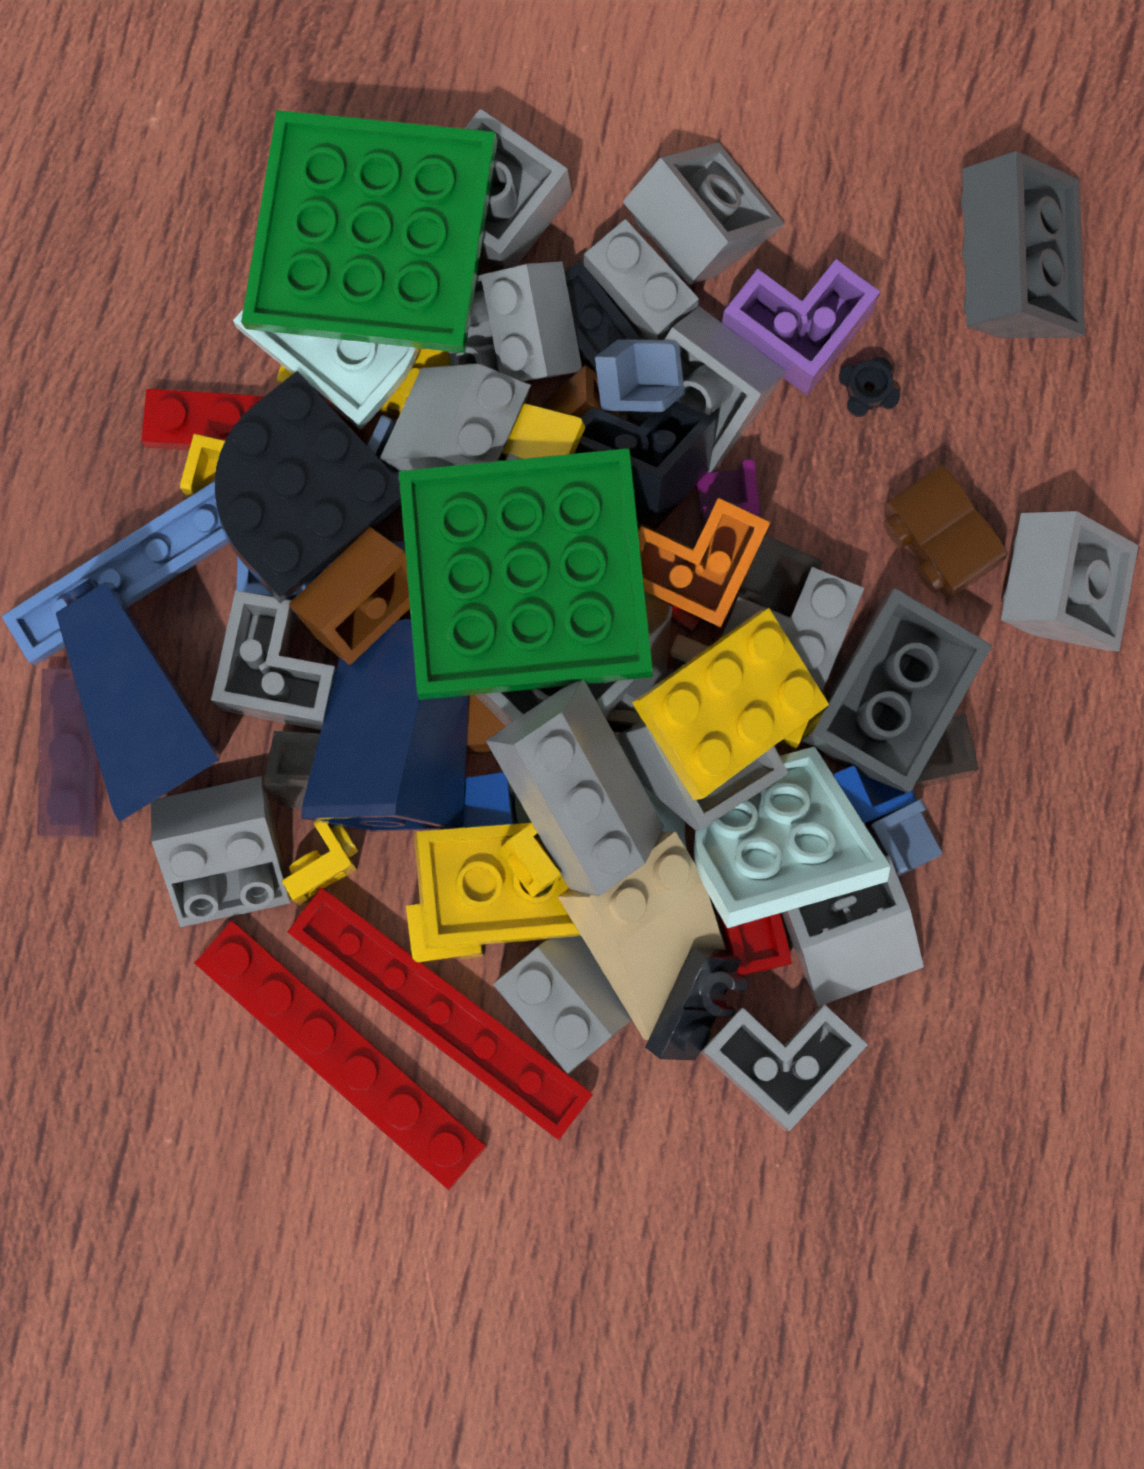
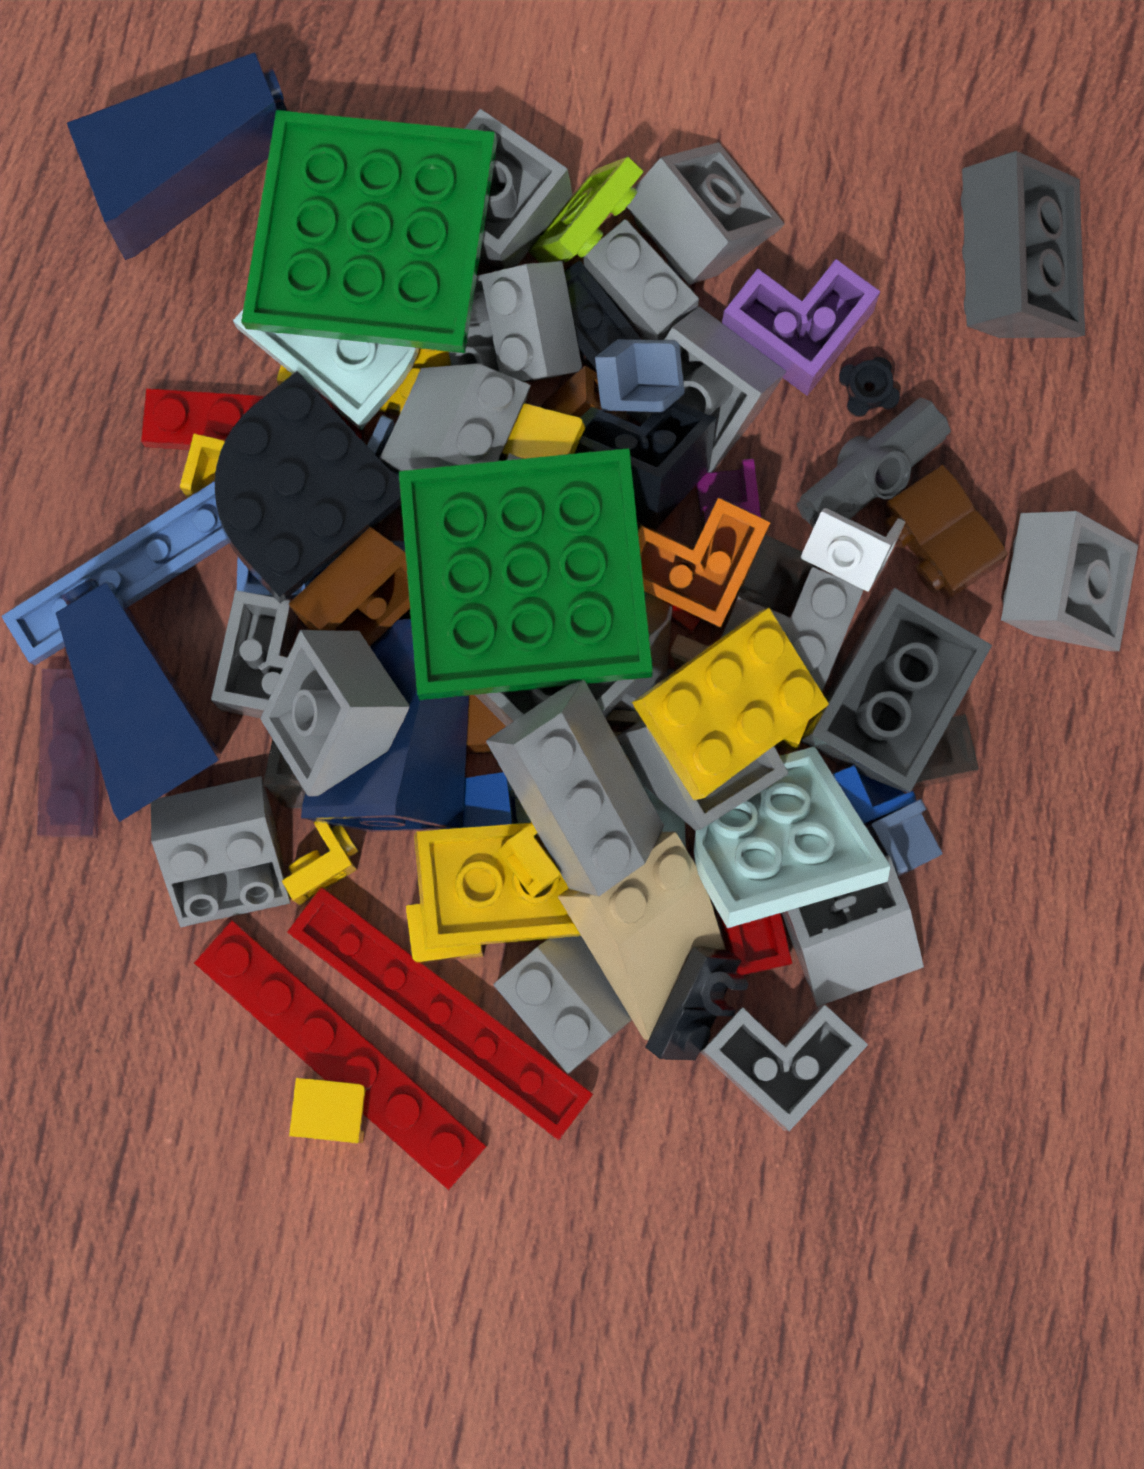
(176, 148): none -> dark blue slope
(327, 1110): none -> yellow panel
(332, 708): none -> light grey slope
(577, 223): none -> lime plate
(849, 548): none -> white bracket
(876, 464): none -> dark grey piece

